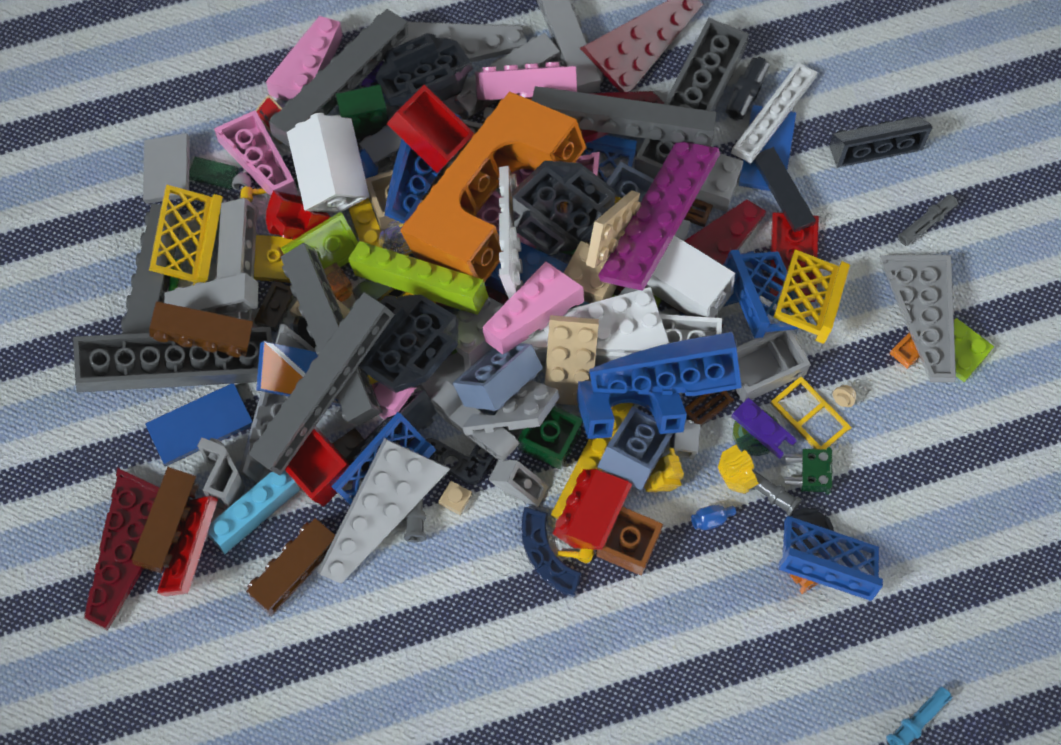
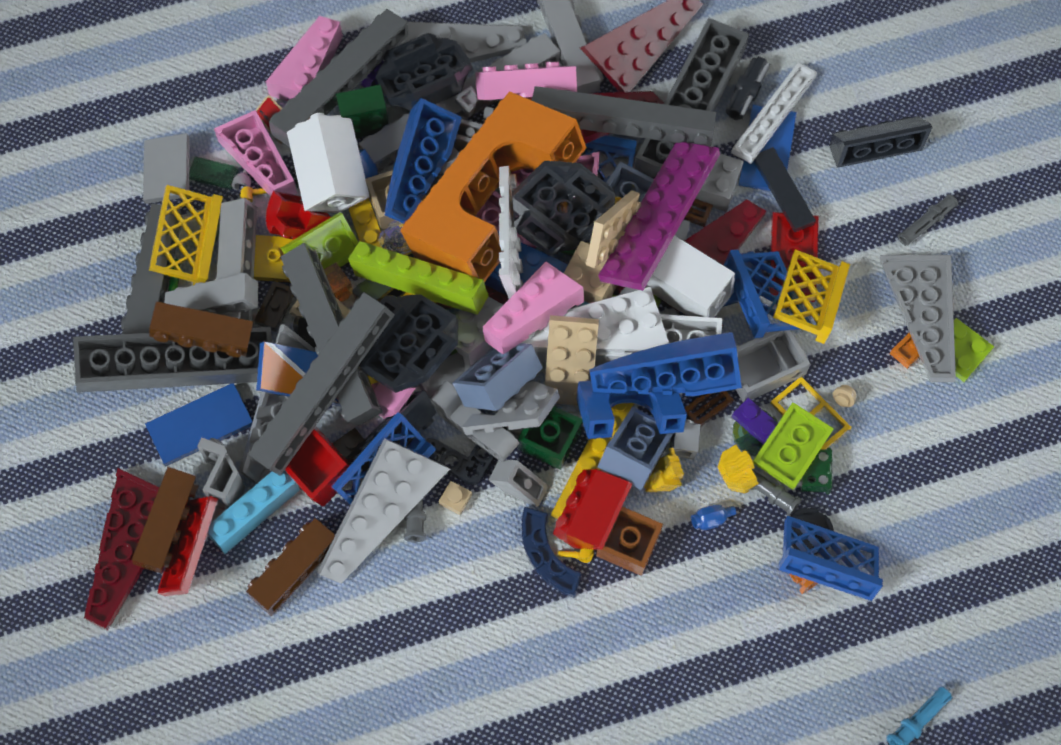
(430, 128): red piece -> none
(792, 445): none -> lime plate

